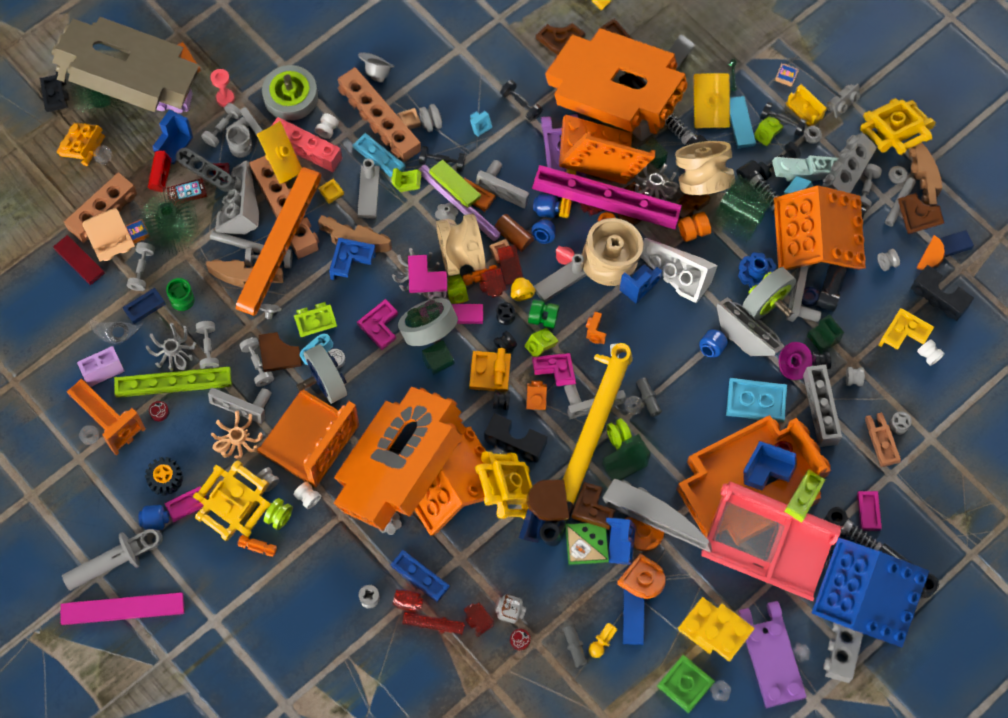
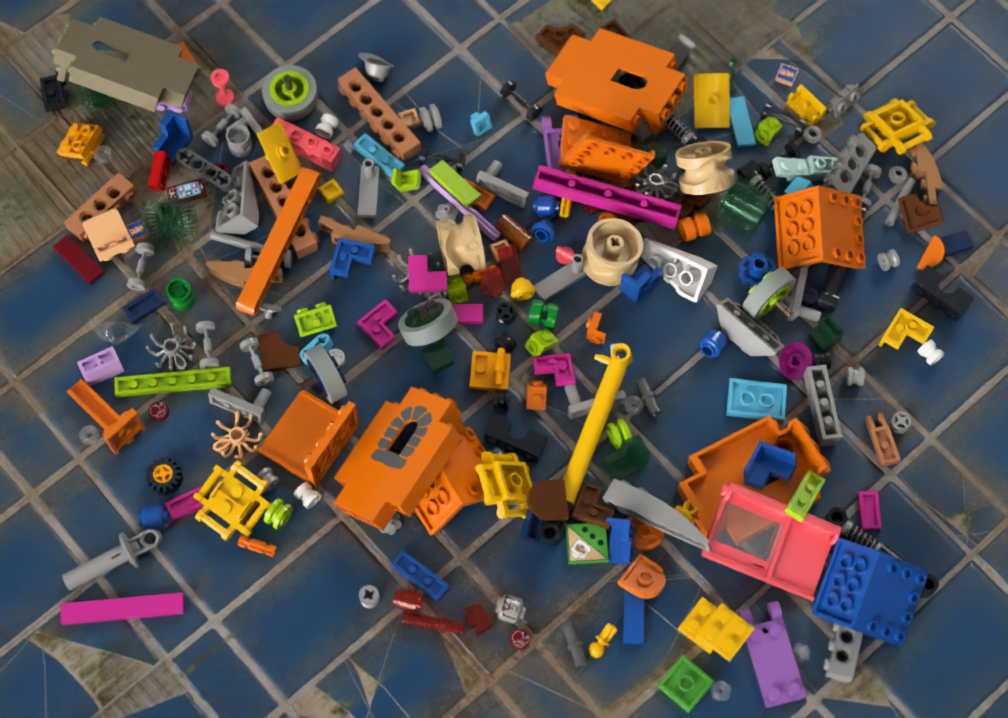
(684, 510): none -> yellow tile

